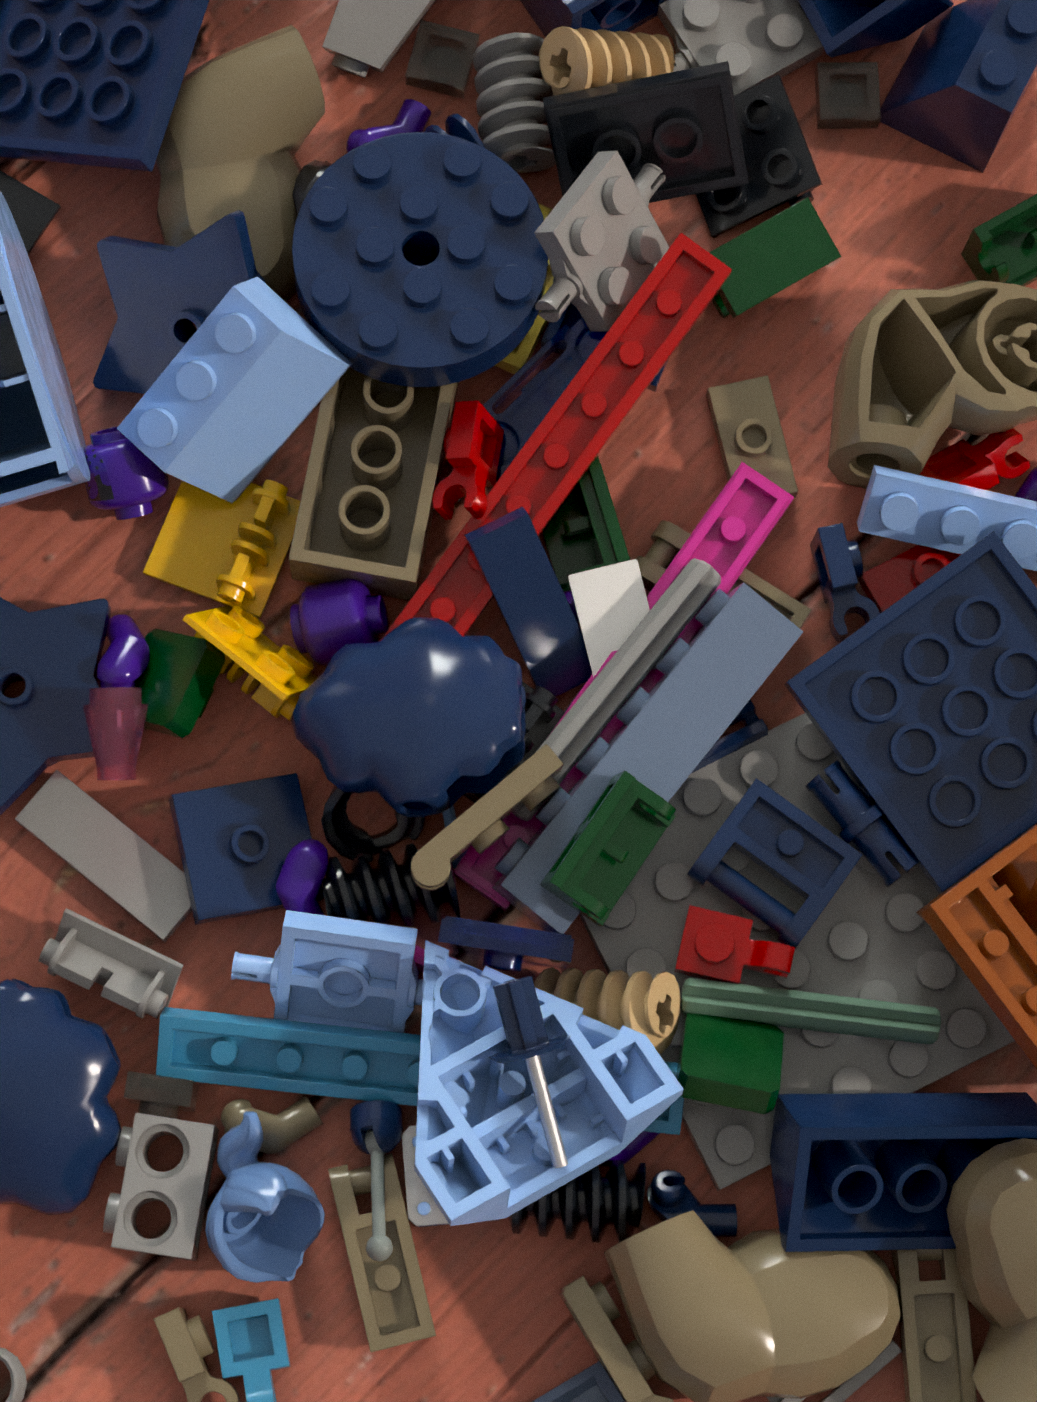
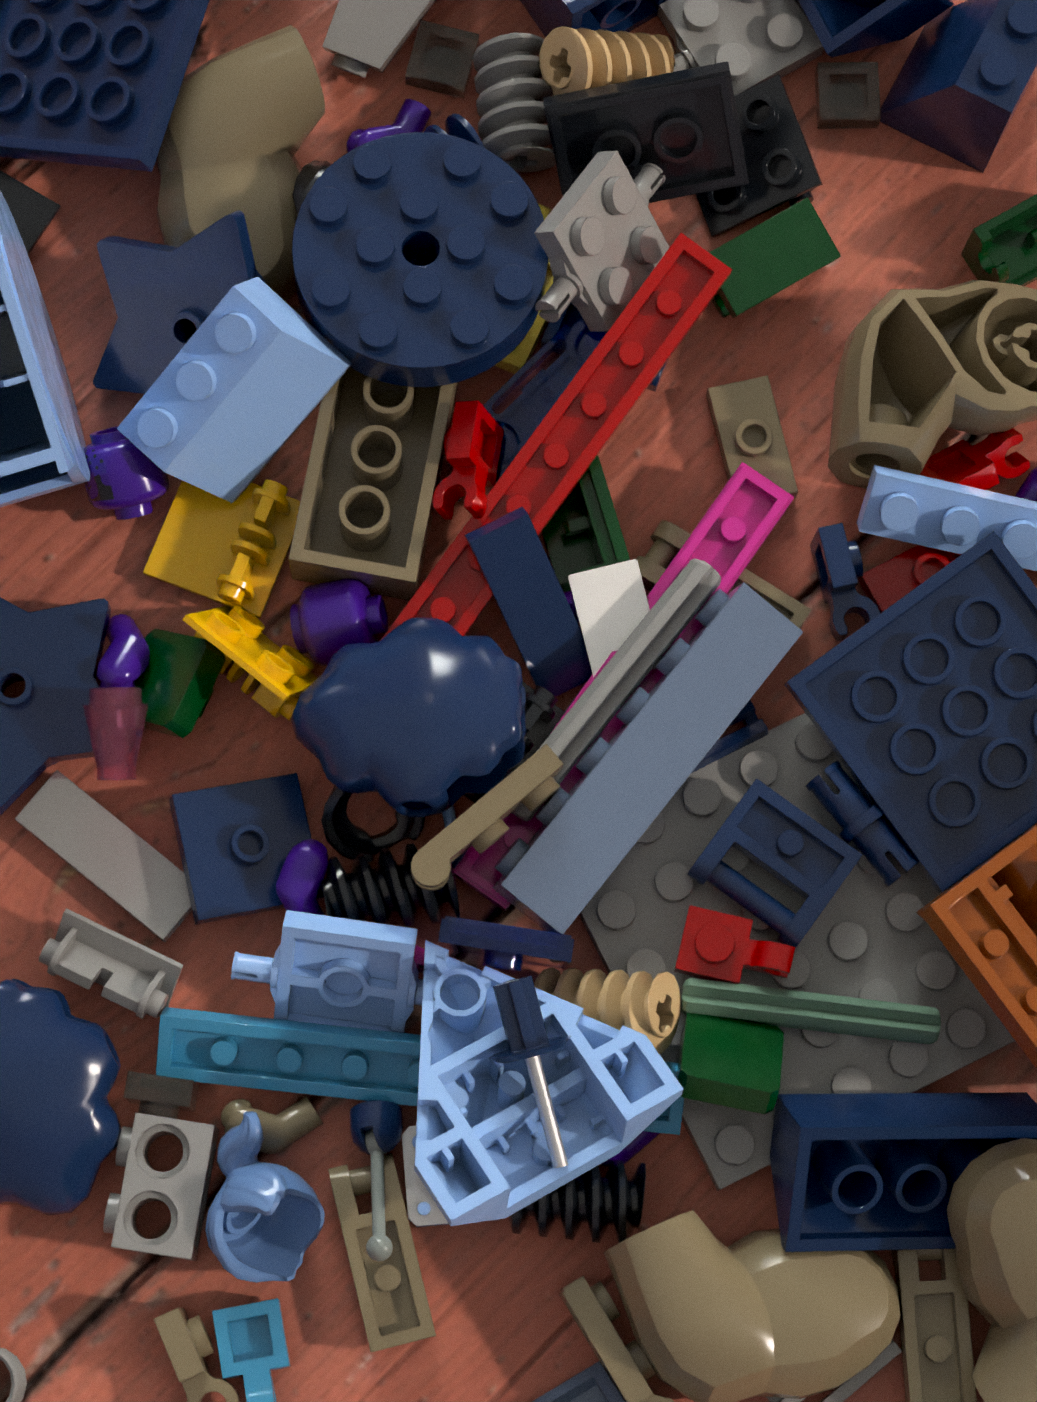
(609, 847): dark green hinge -> none
(671, 1197): dark blue arm -> none

